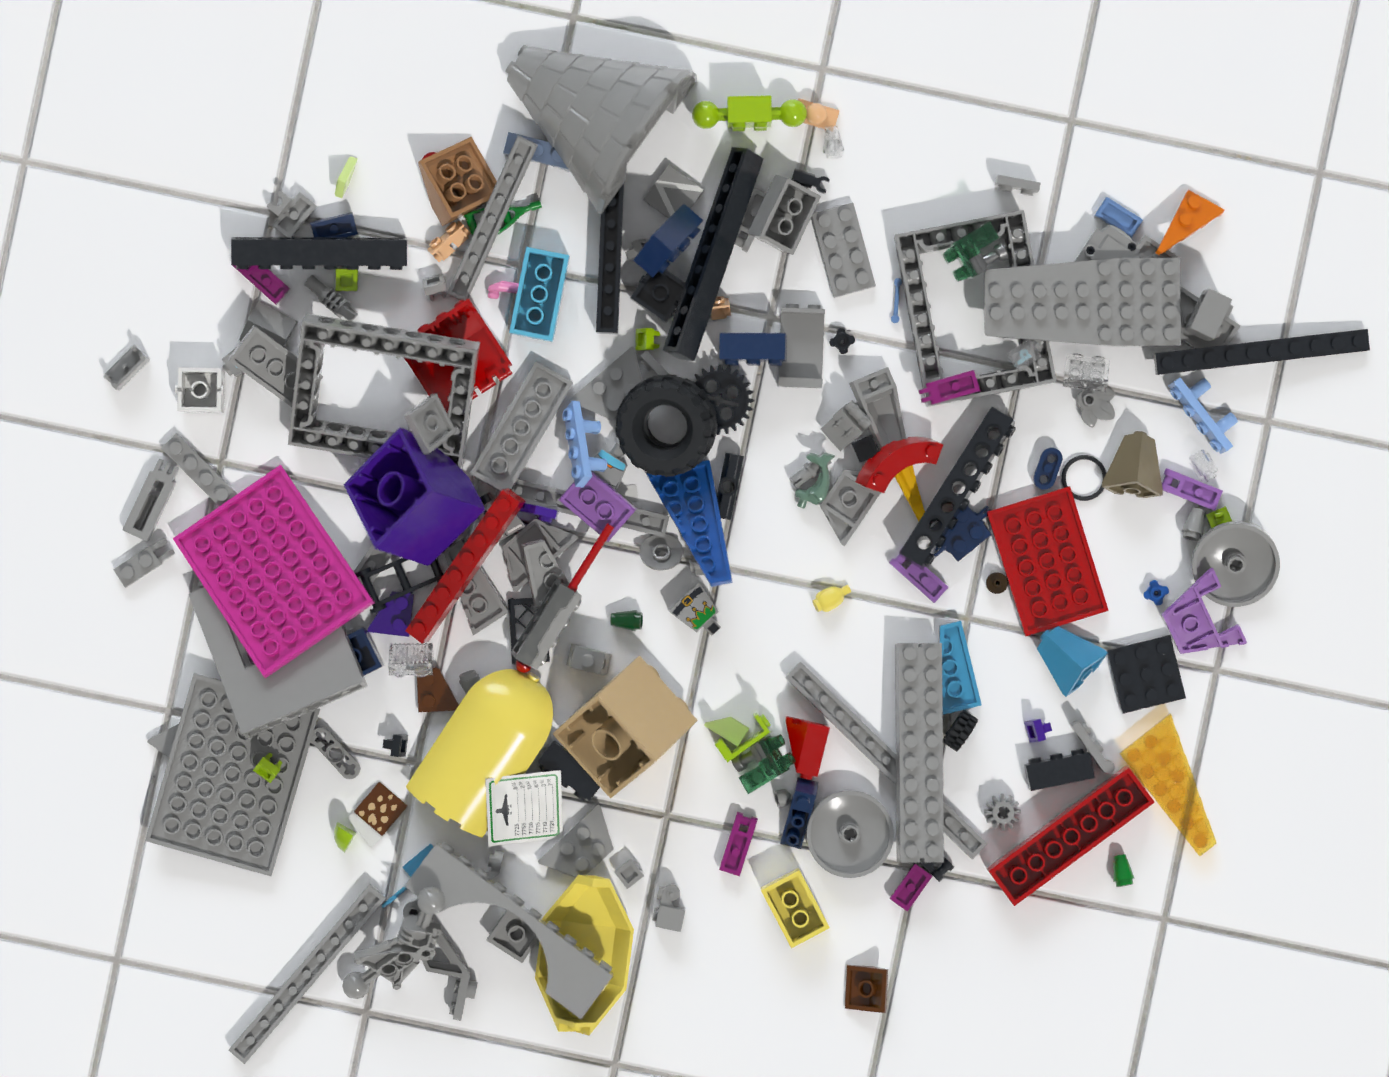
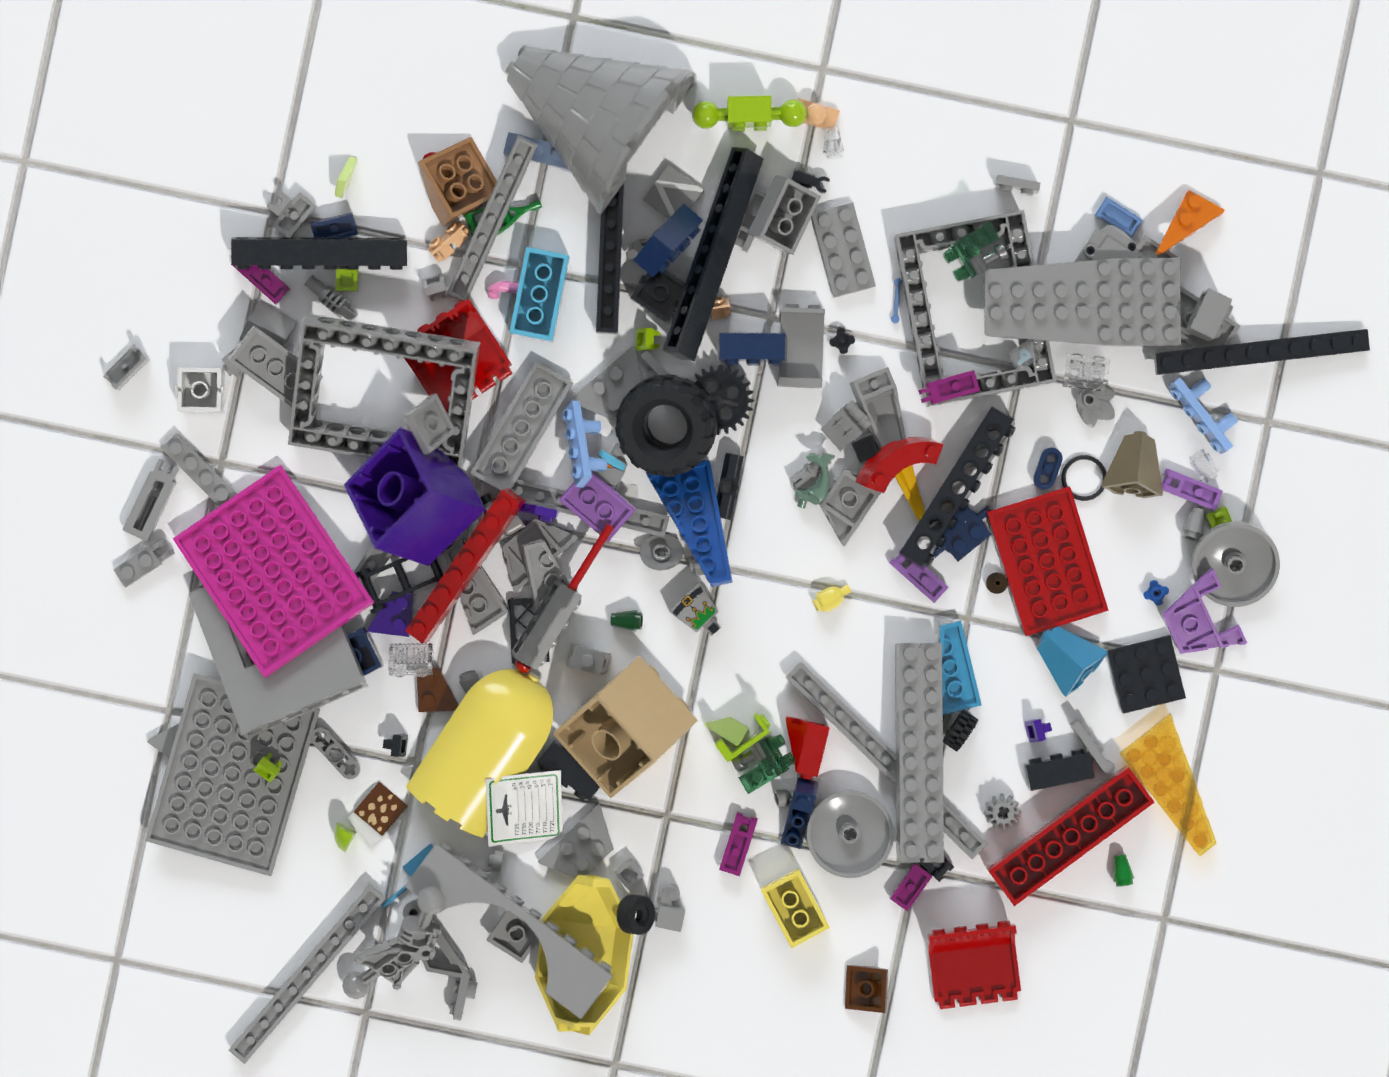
(627, 910): none -> black tyre
(974, 964): none -> red hinge

